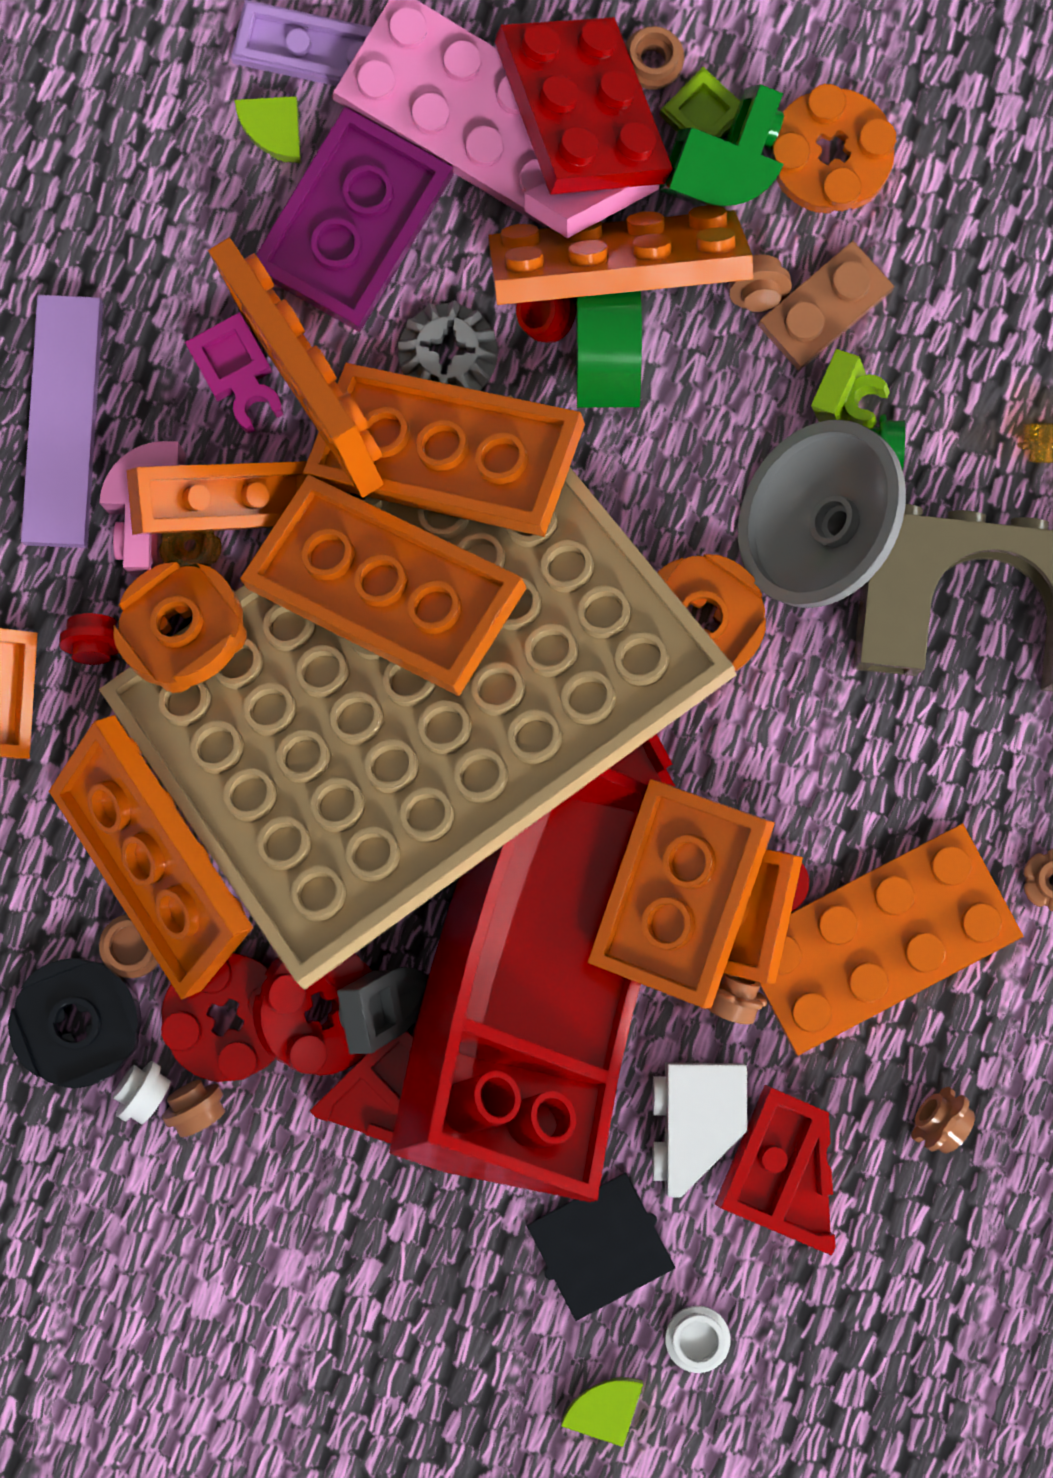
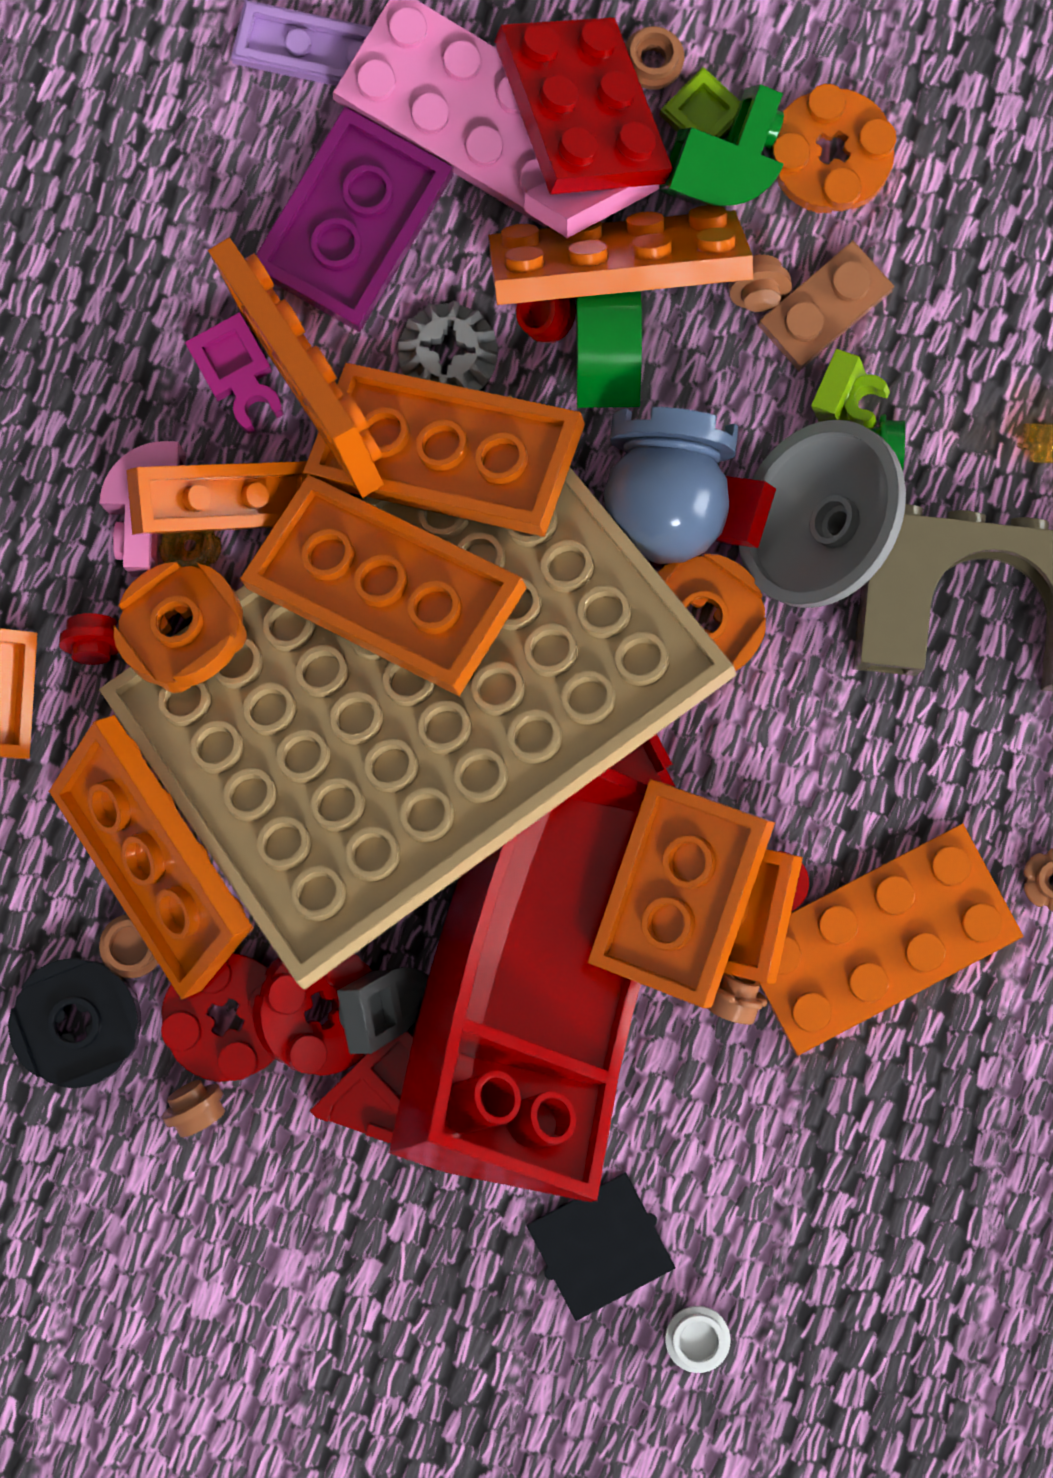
(62, 421): lavender tile -> none
(140, 1092): white plate -> none
(272, 125): lime tile -> none
(605, 1410): lime tile -> none
(669, 483): none -> sand blue tile
(702, 1119): white slope -> none
(748, 511): none -> red tile
(783, 1171): red wing -> none
(943, 1121): nougat plate -> none

